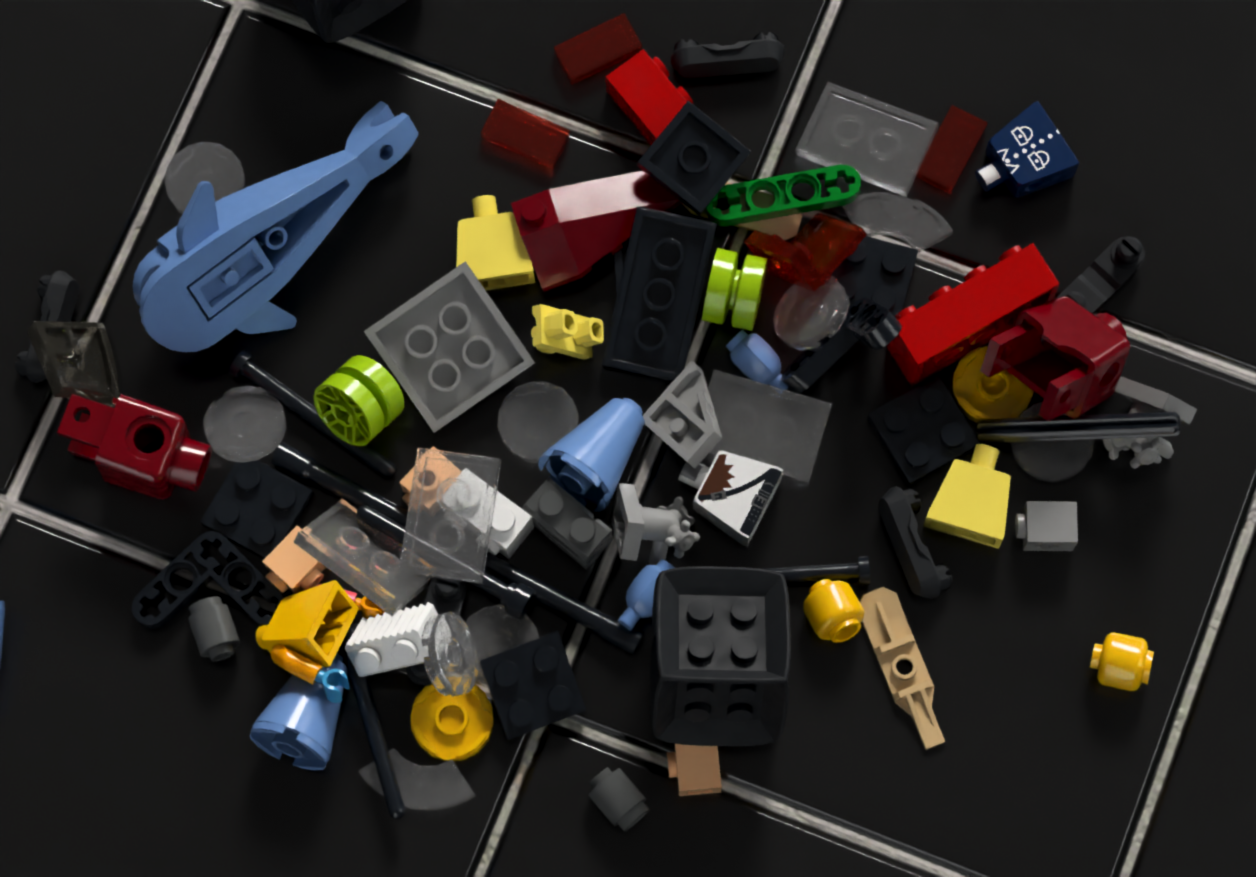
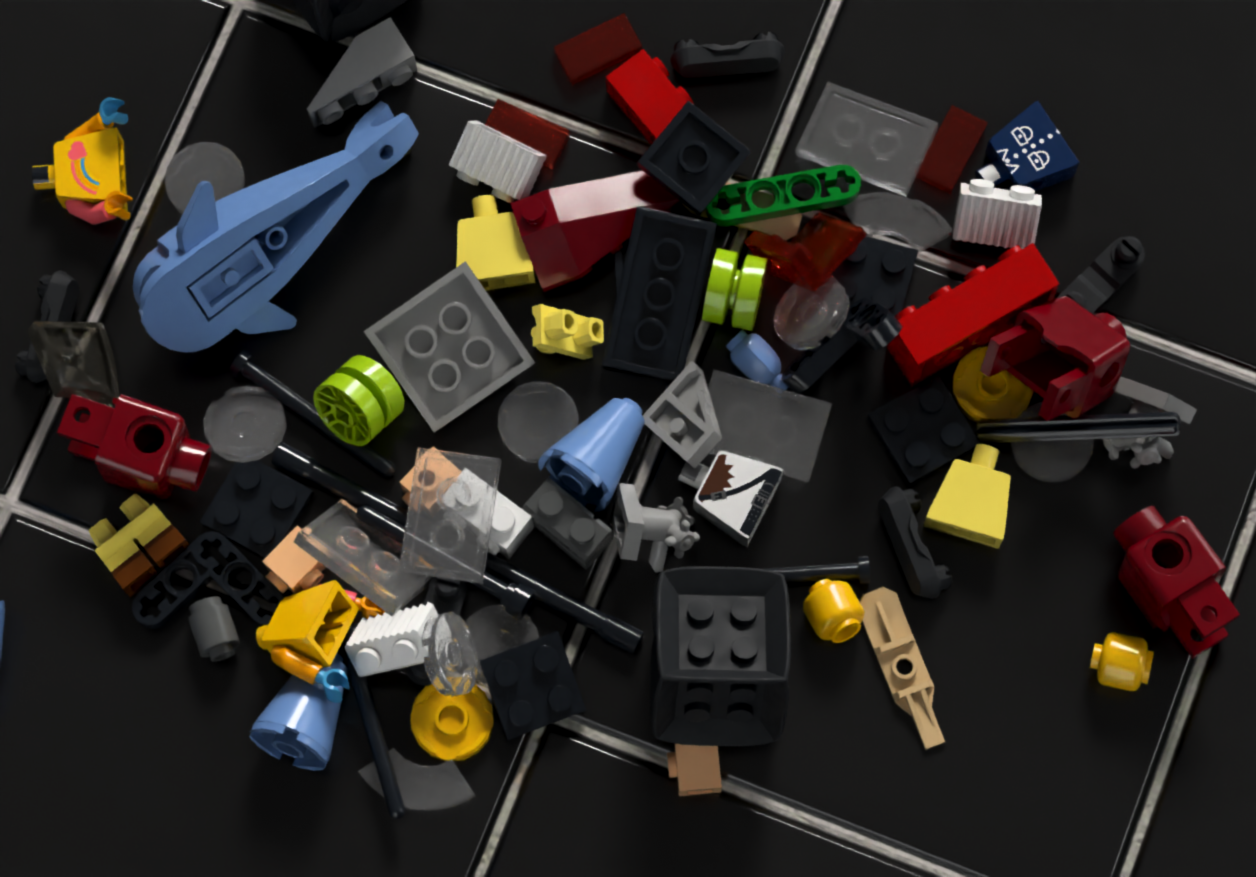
(90, 168): none -> torso
(121, 550): none -> hips
(368, 66): none -> light grey slope
(497, 161): none -> white brick
(618, 798): dark grey brick -> none
(641, 593): medium blue plant -> none
(996, 214): none -> white brick
(1048, 526): light grey brick -> none
(1184, 591): none -> dark red piece

